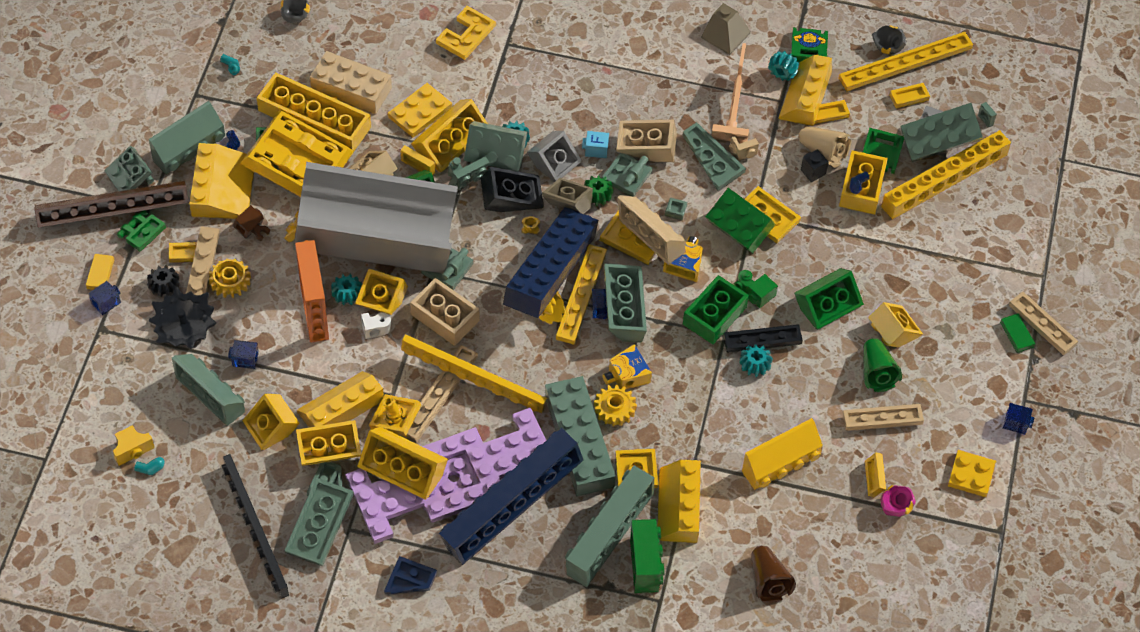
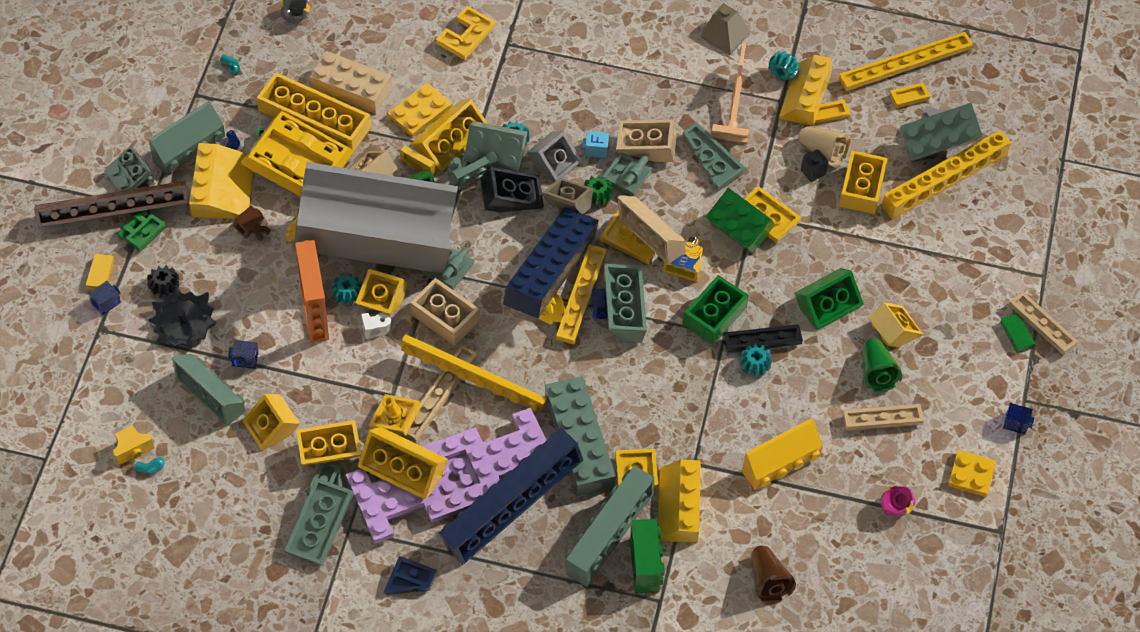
(182, 252): yellow tile -> none
(203, 260): tan plate -> none
(229, 277): yellow gear -> none
(257, 533): black plate -> none
(343, 401): yellow slope -> none
(530, 220): yellow plate -> none
(613, 415): yellow gear -> none
(628, 369): torso -> none
(676, 208): sand green tile -> none
(743, 150): tan bracket -> none
(759, 291): green brick -> none
(808, 41): green container -> none
(856, 182): clear blue arm -> none
(875, 474): yellow tile -> none
(884, 150): green container -> none
(889, 39): dark grey hair -> none
(987, 114): sand green tile -> none

